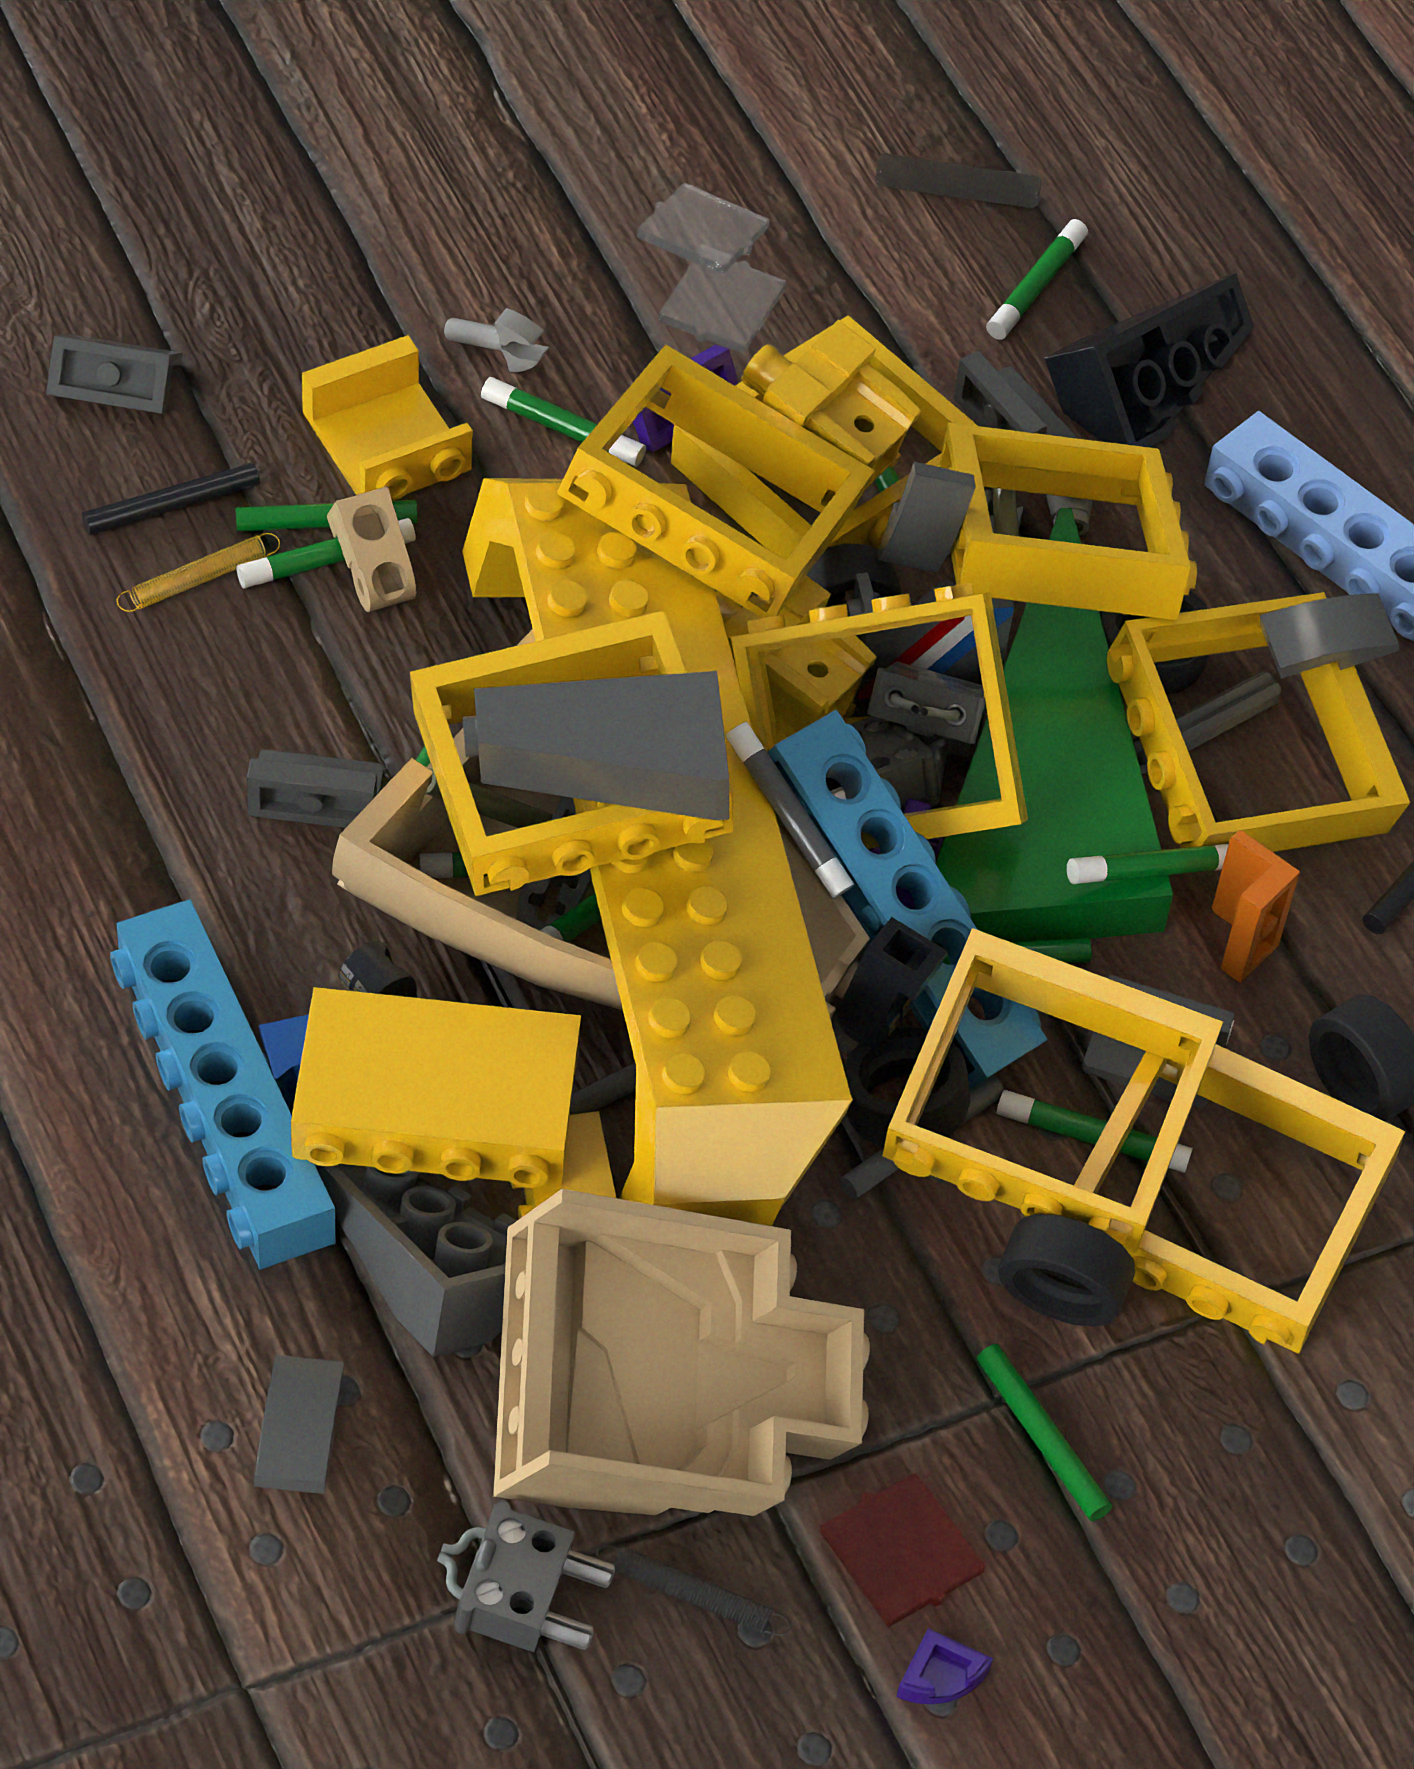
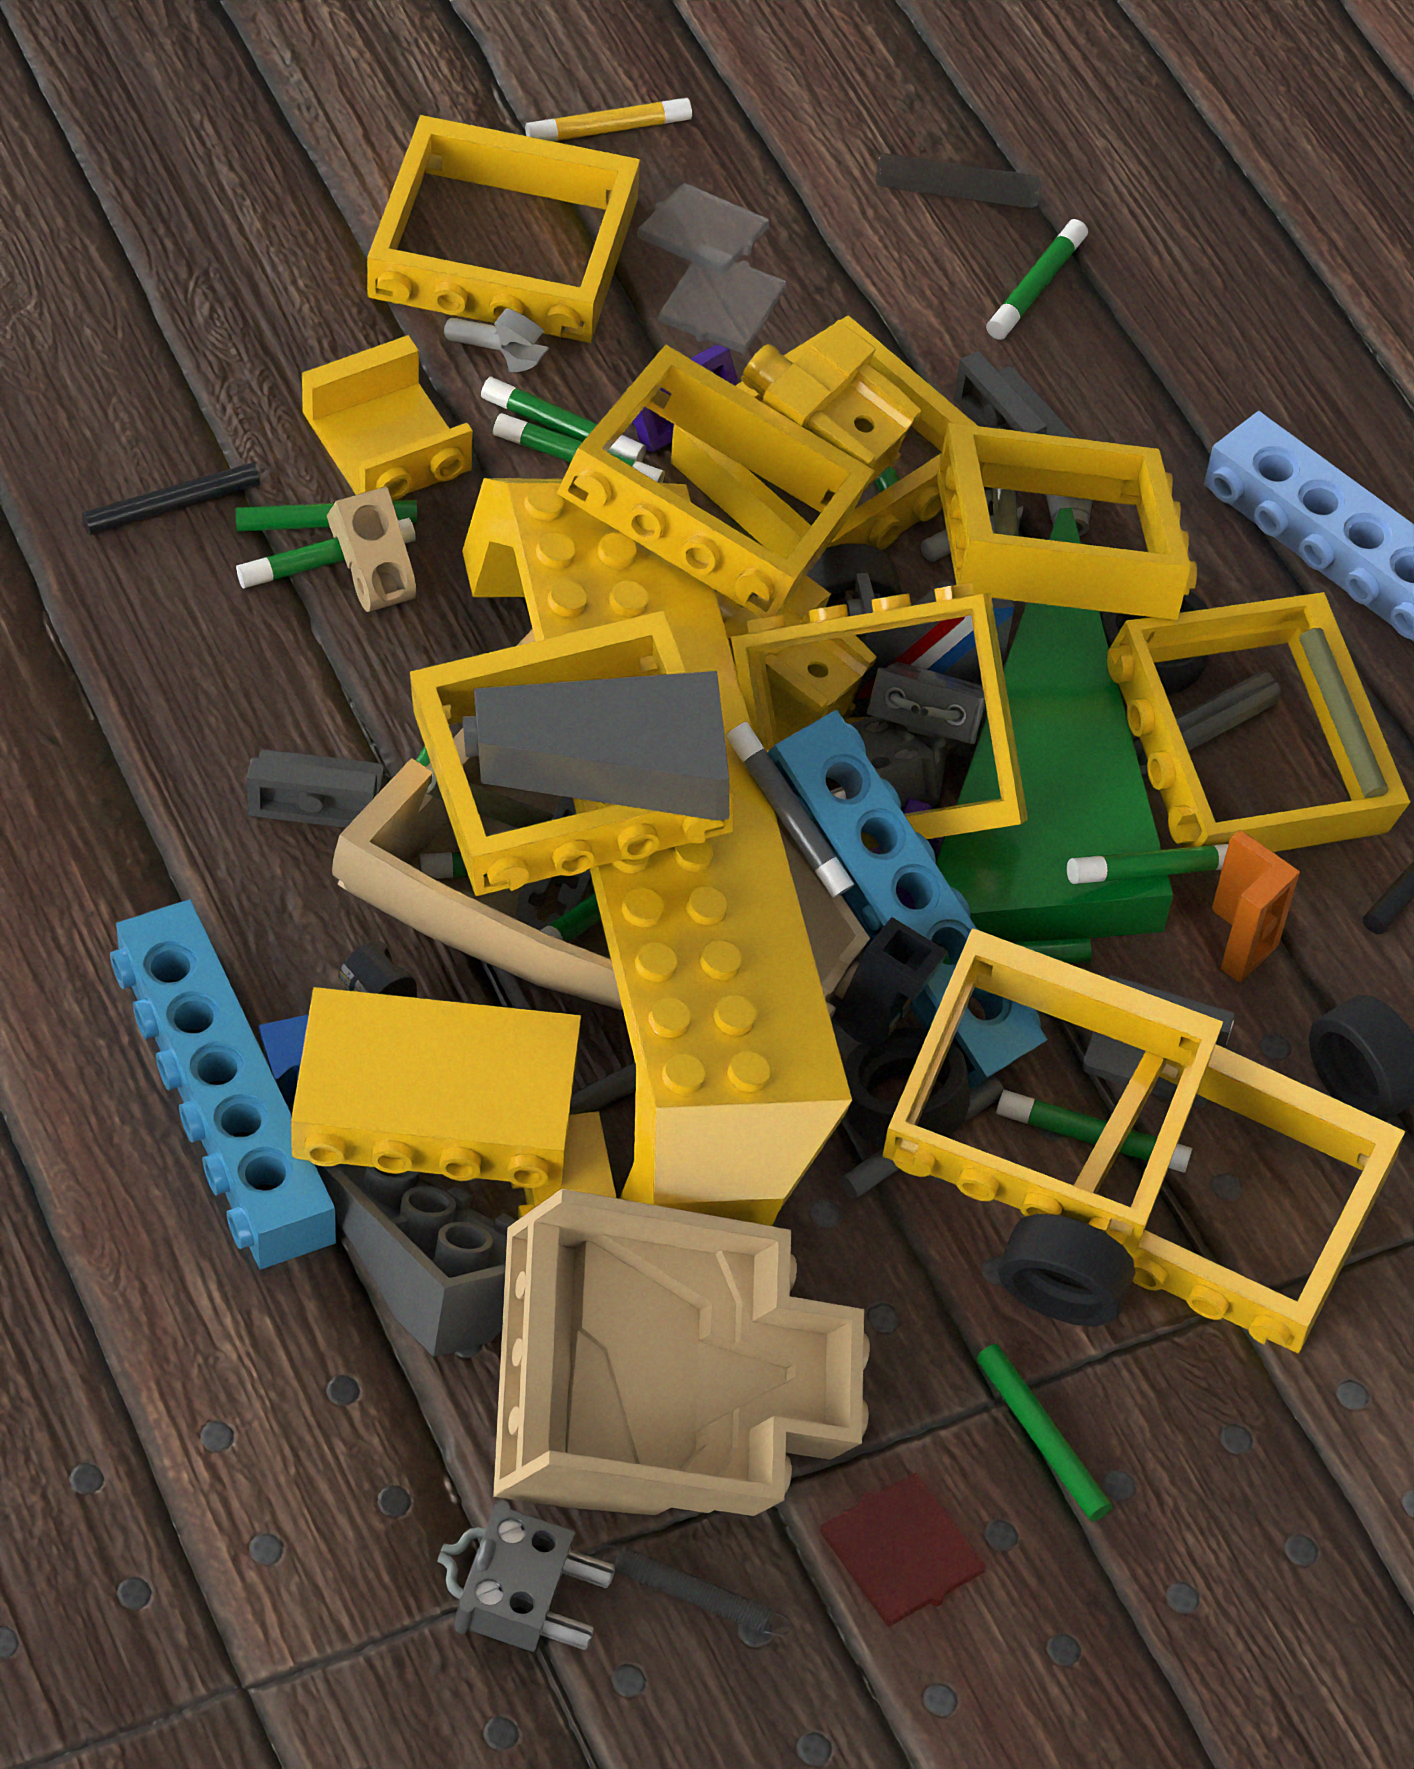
(111, 372): dark grey panel -> none
(171, 581): yellow piece -> none
(299, 1424): dark grey slope -> none
(515, 165): none -> yellow window
(555, 443): none -> bar
(610, 120): none -> yellow bar
(927, 517): dark grey slope -> none
(942, 1671): dark purple tile -> none
(1144, 370): black wedge -> none
(1328, 630): dark grey slope -> none
(1343, 713): none -> olive bar

